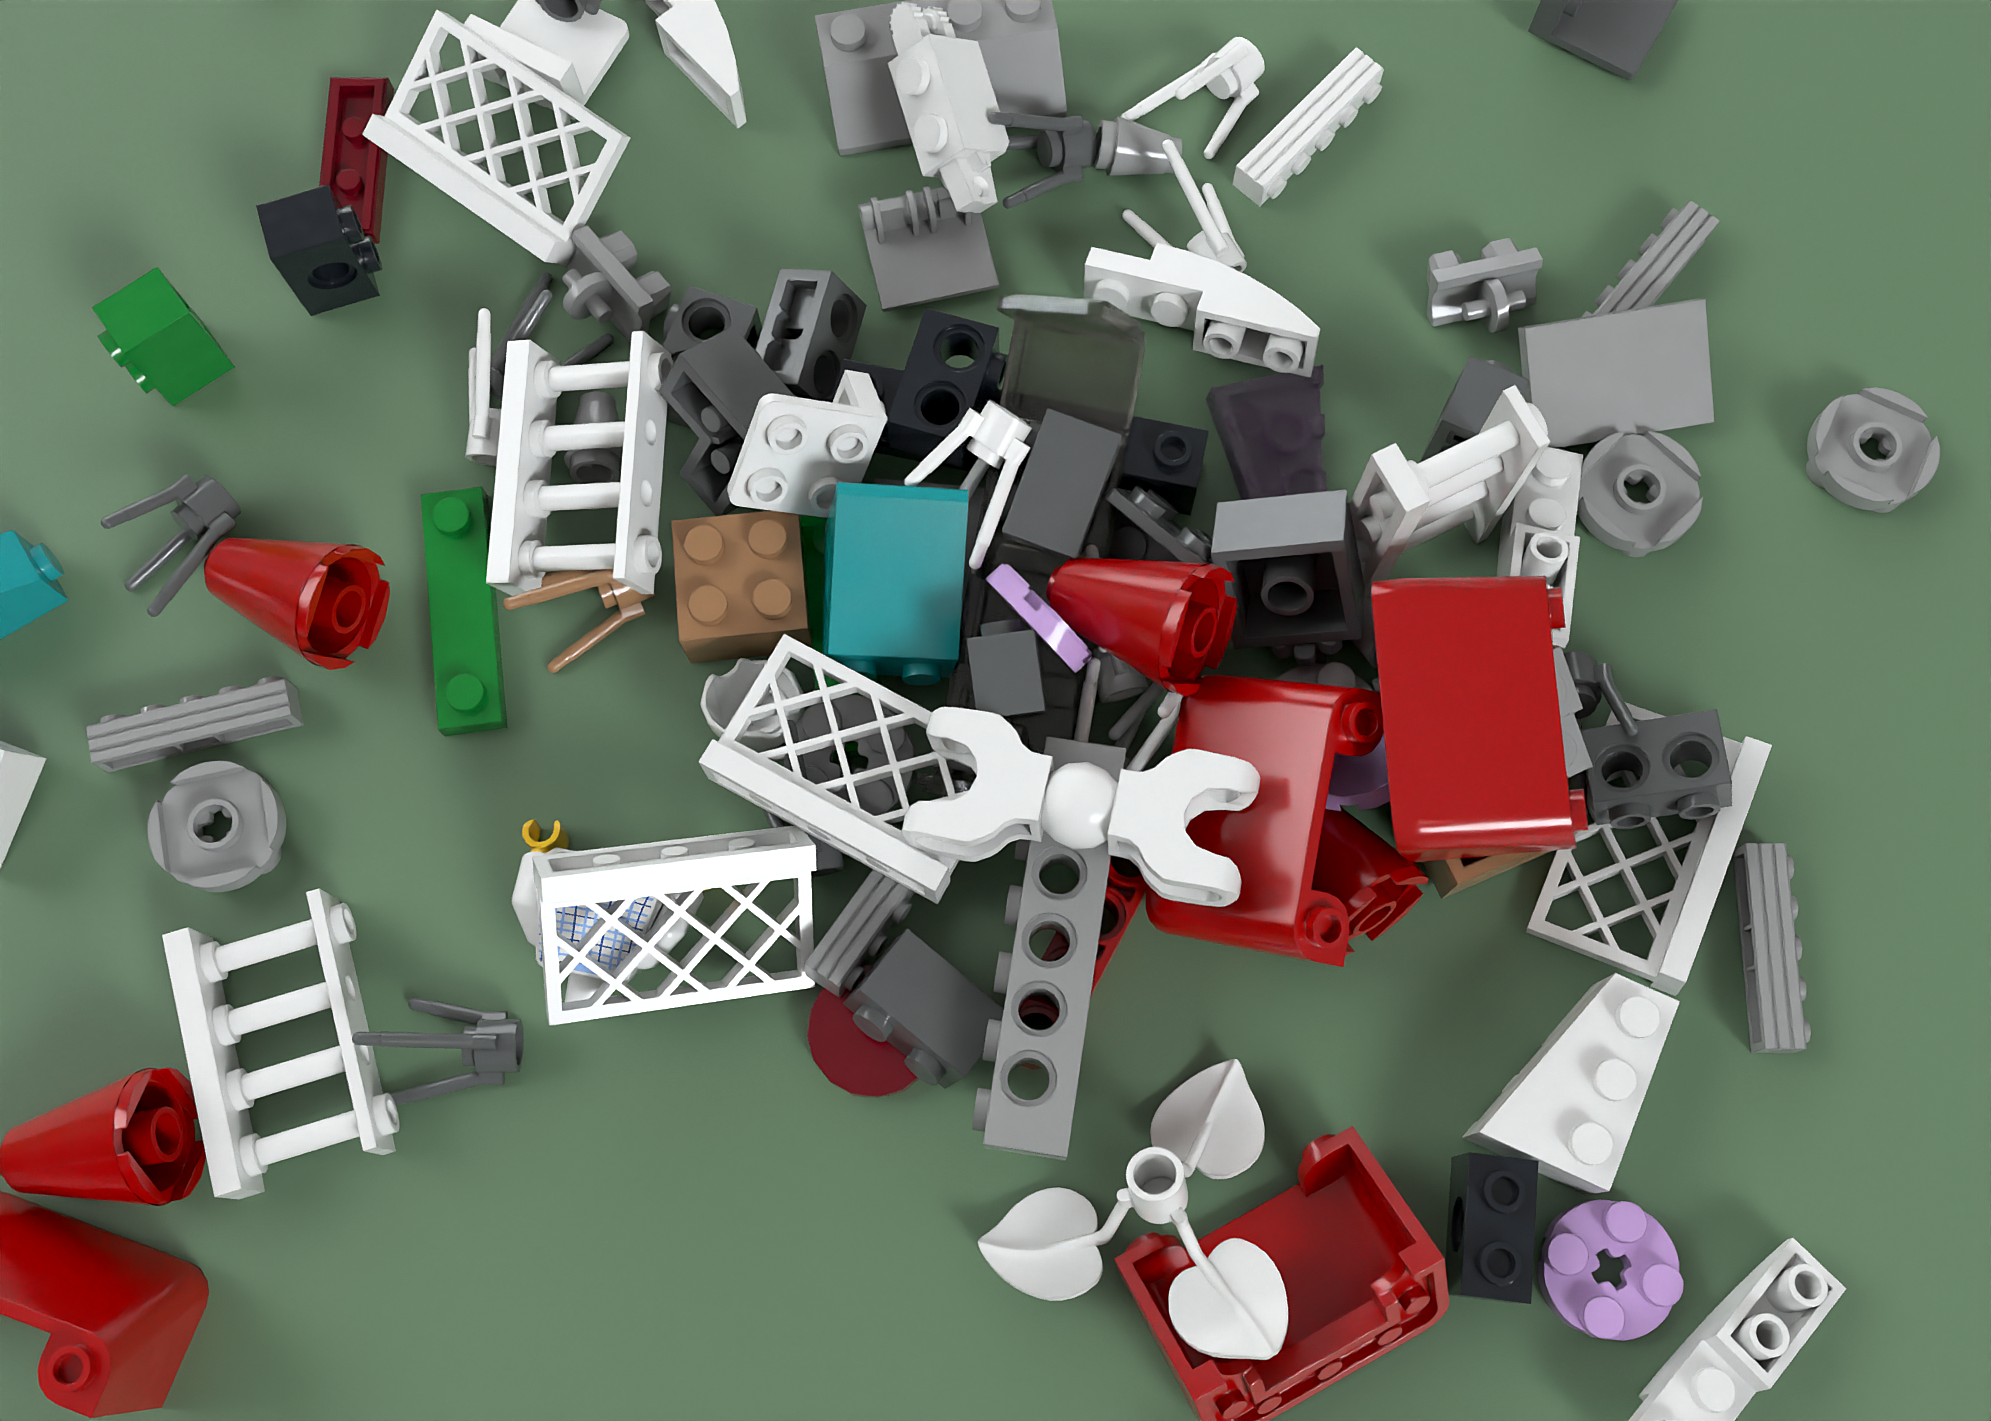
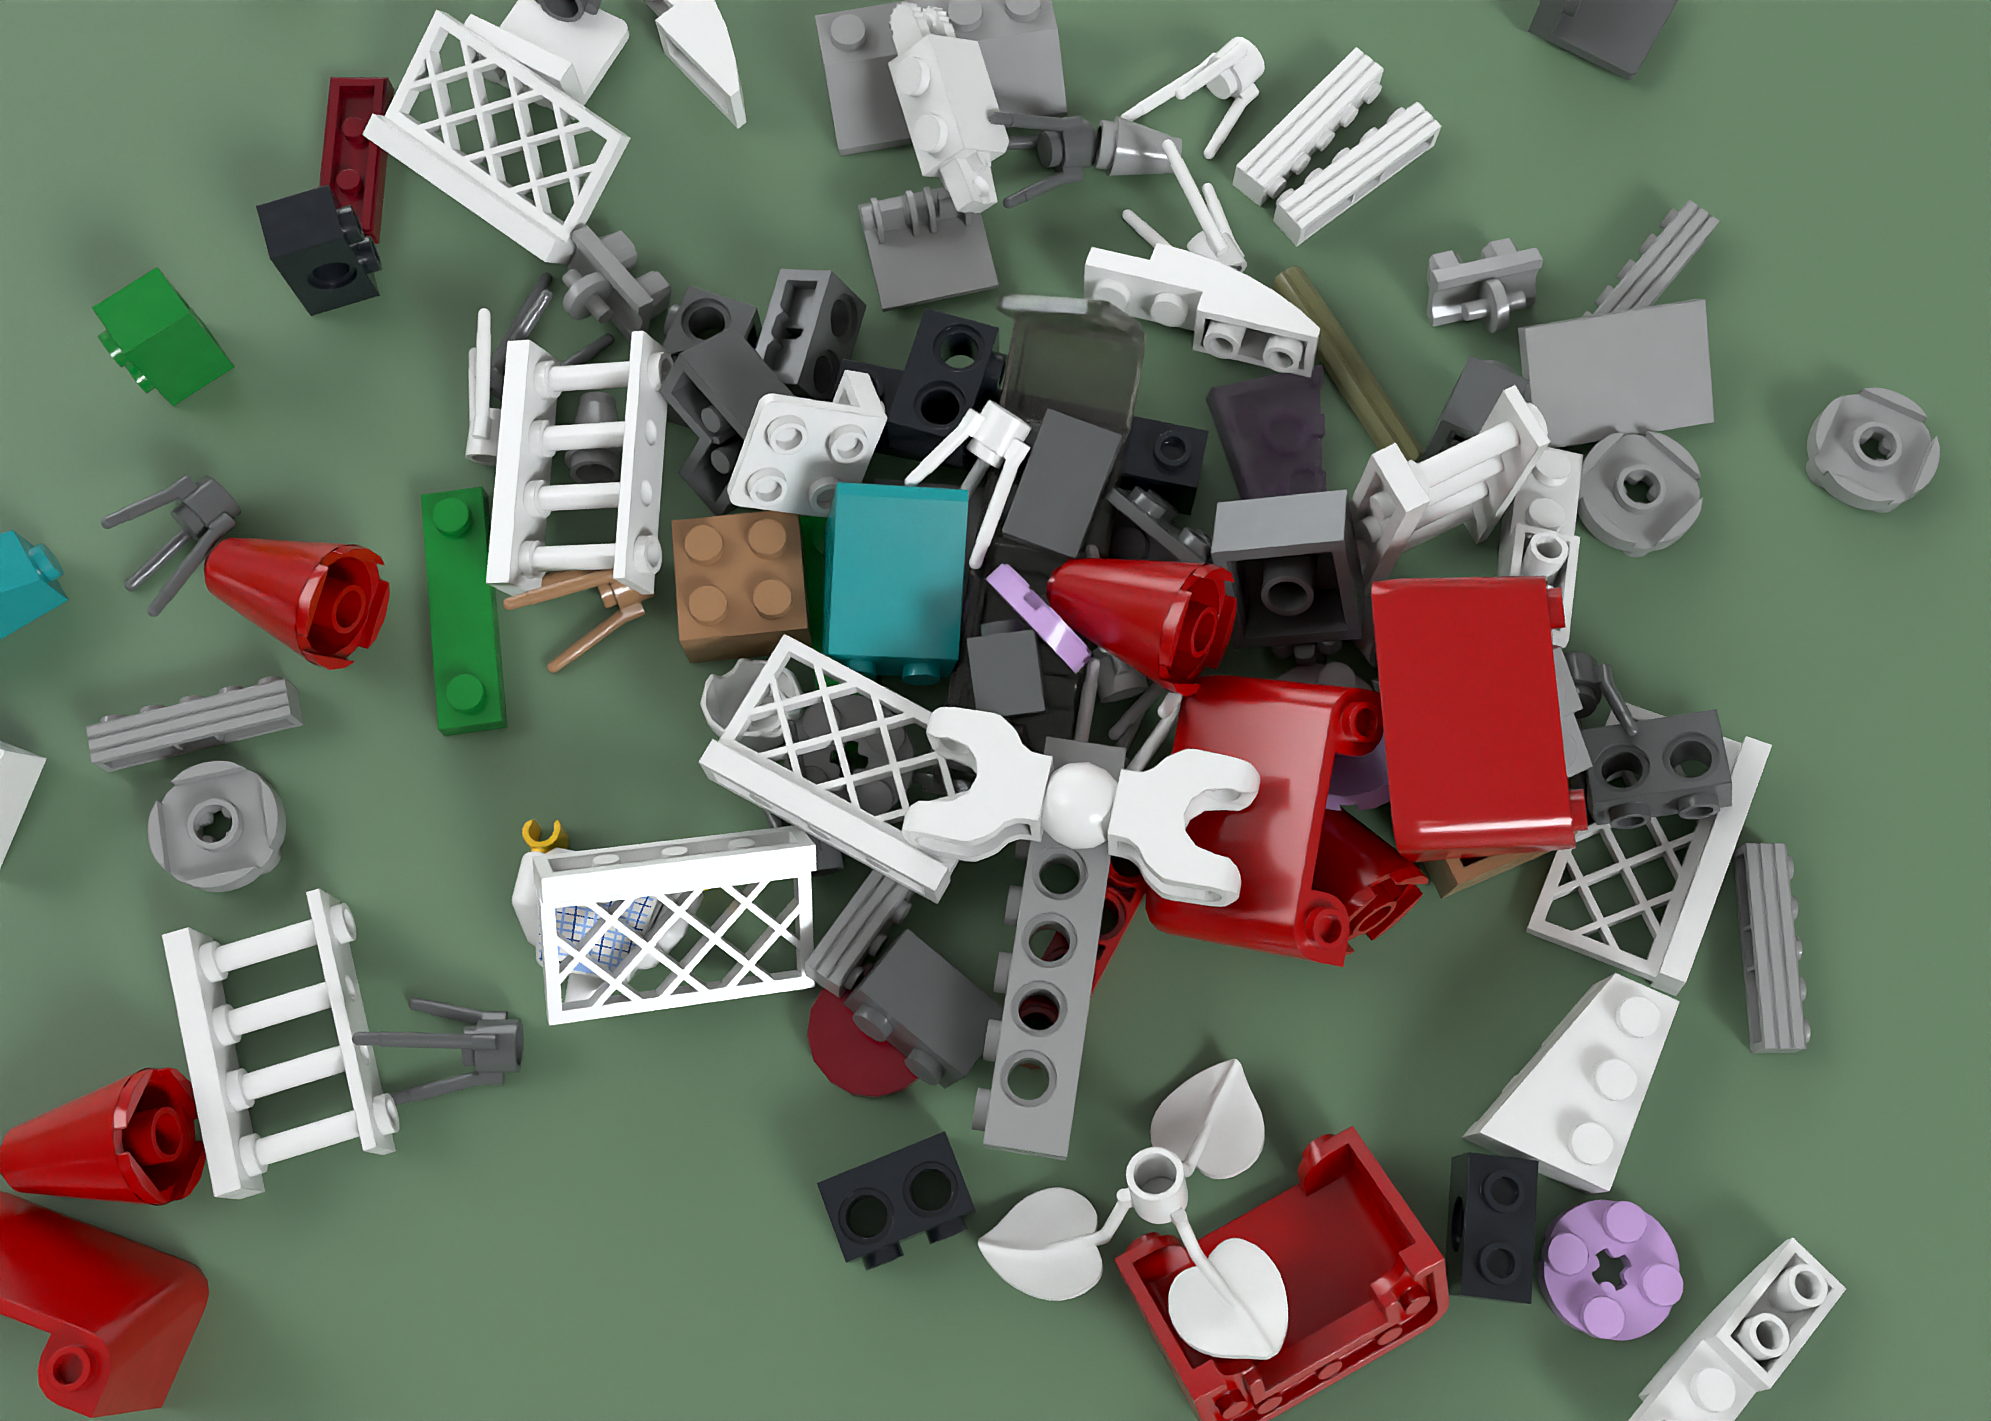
(892, 1182): none -> black brick
(1348, 368): none -> olive axle
(1355, 172): none -> white piece

